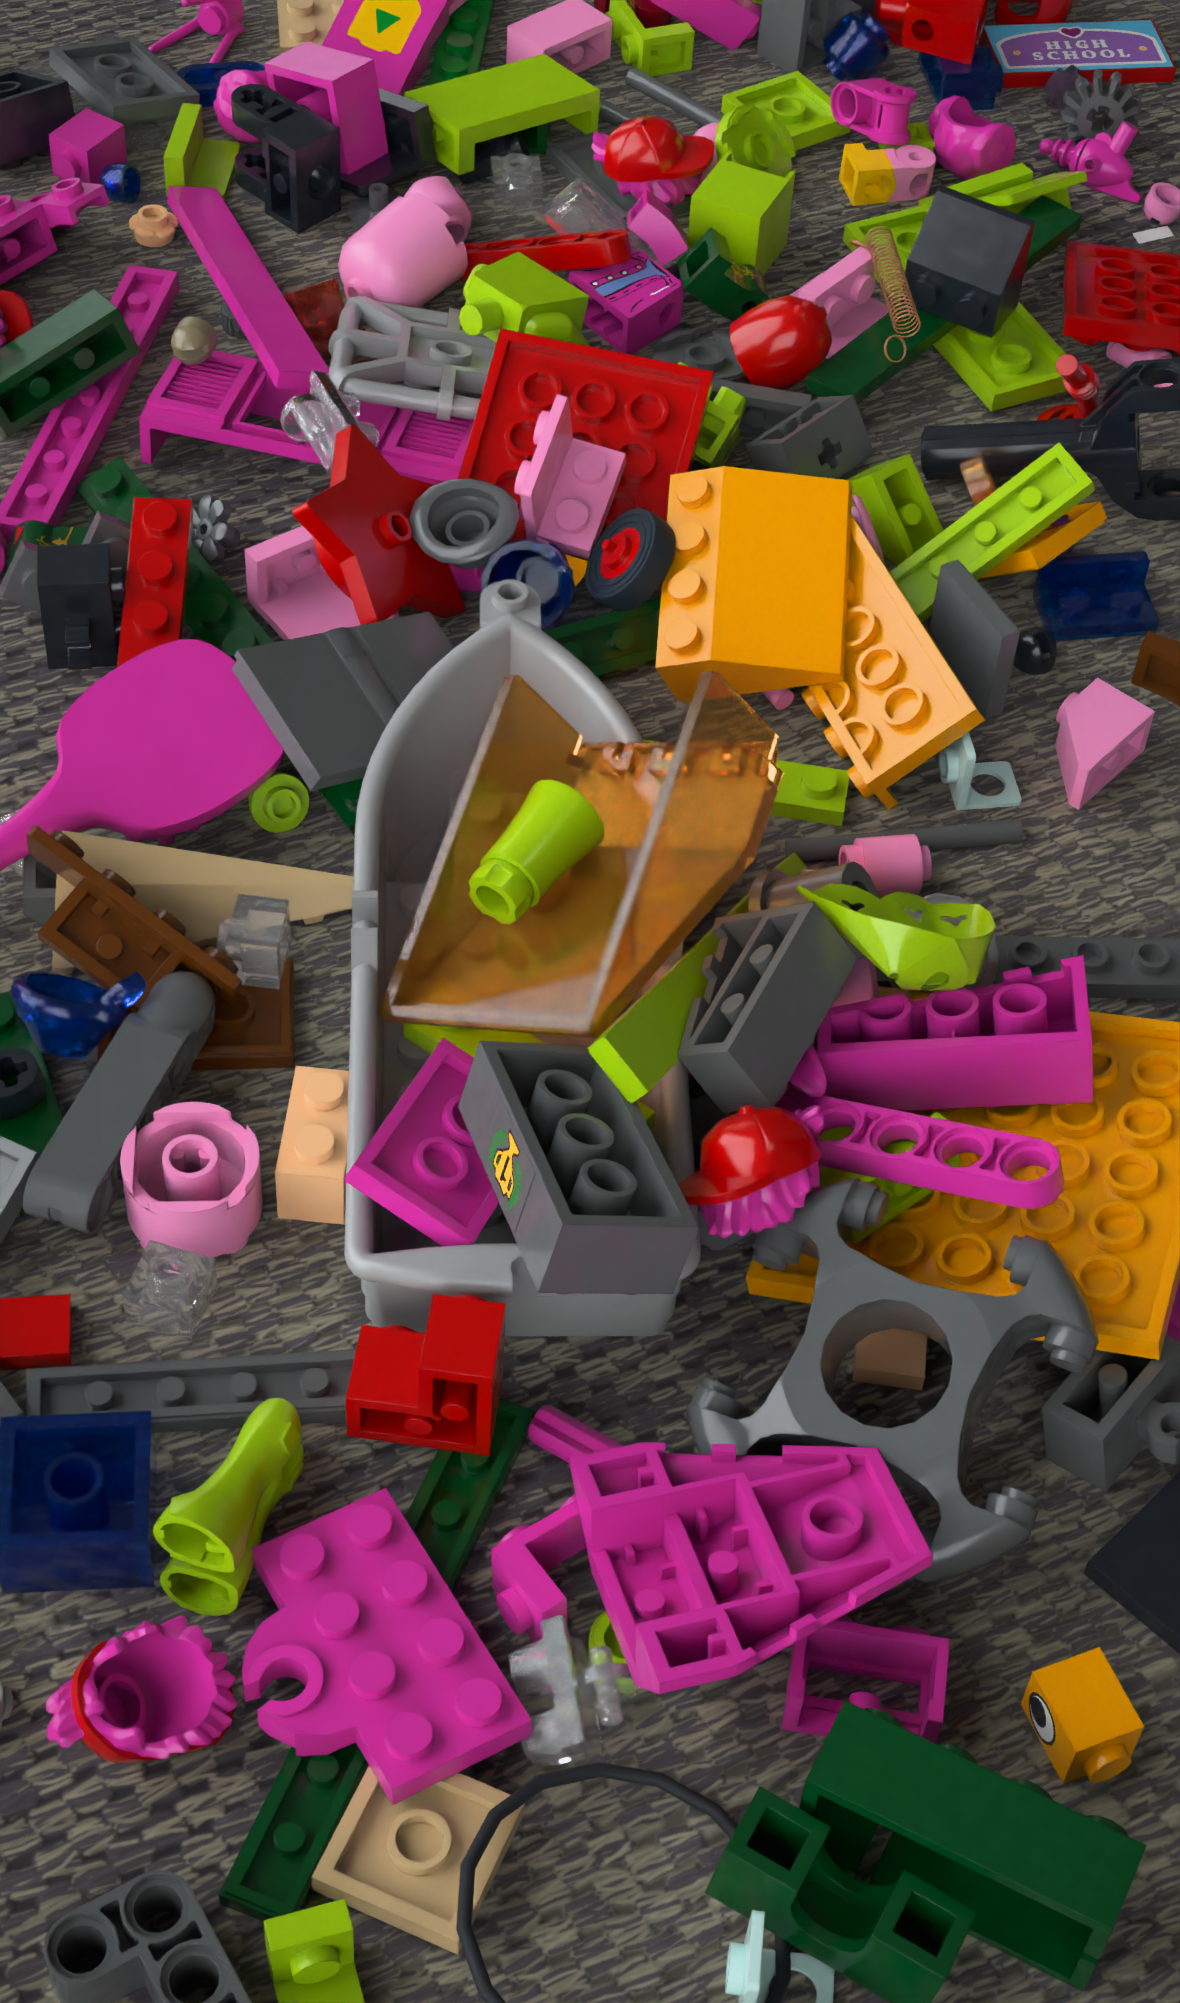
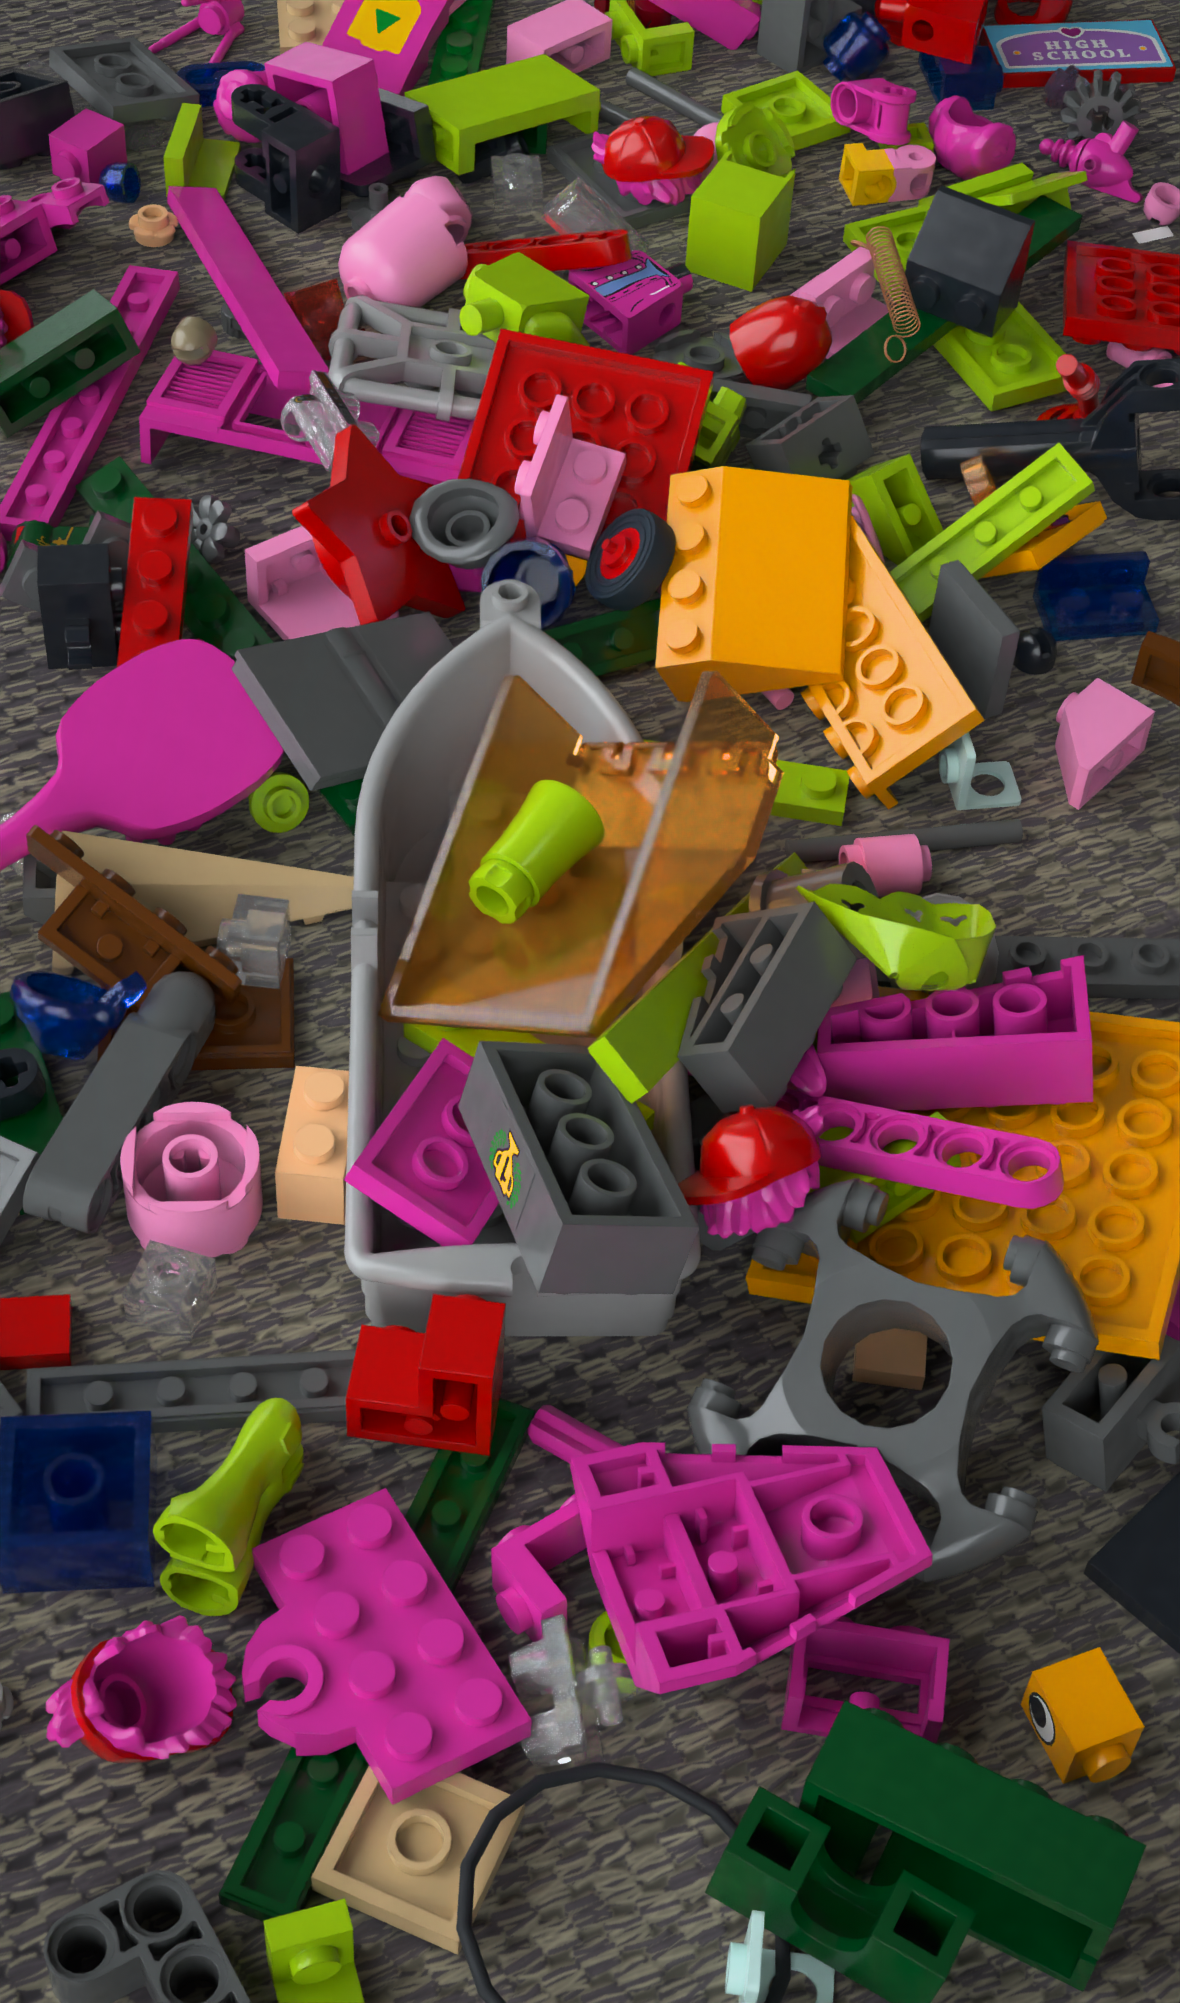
(657, 227): dark pink piece -> none
(718, 279): dark green leg -> none

